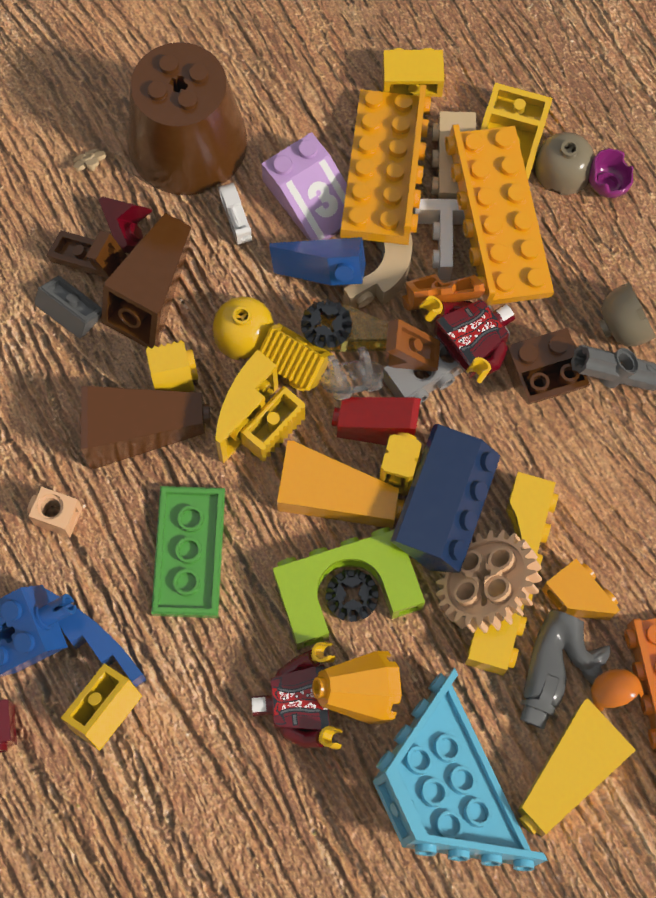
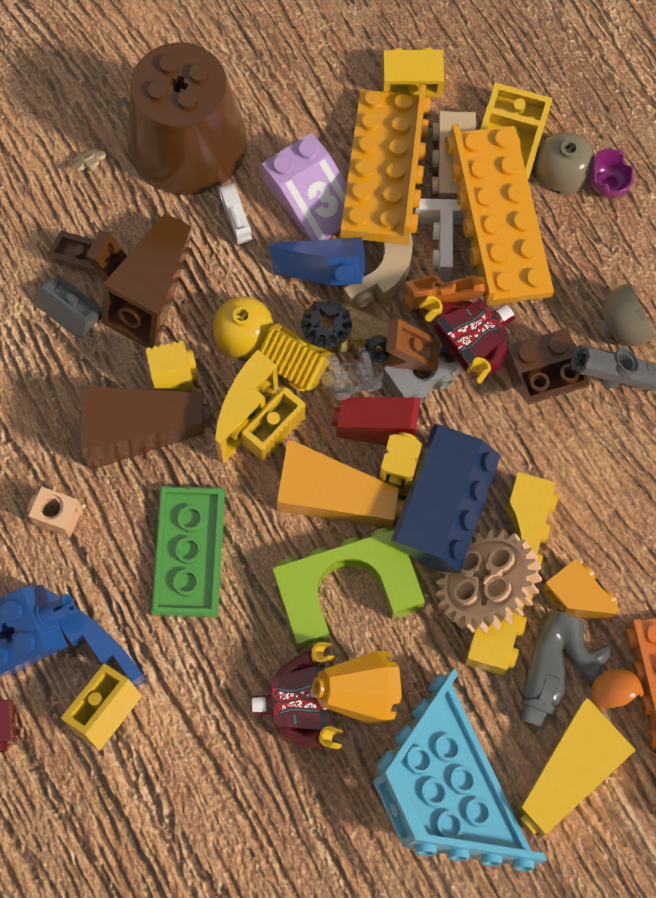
(123, 221): dark red slope -> none
(352, 610): black gear -> none
(380, 355): none -> black hinge

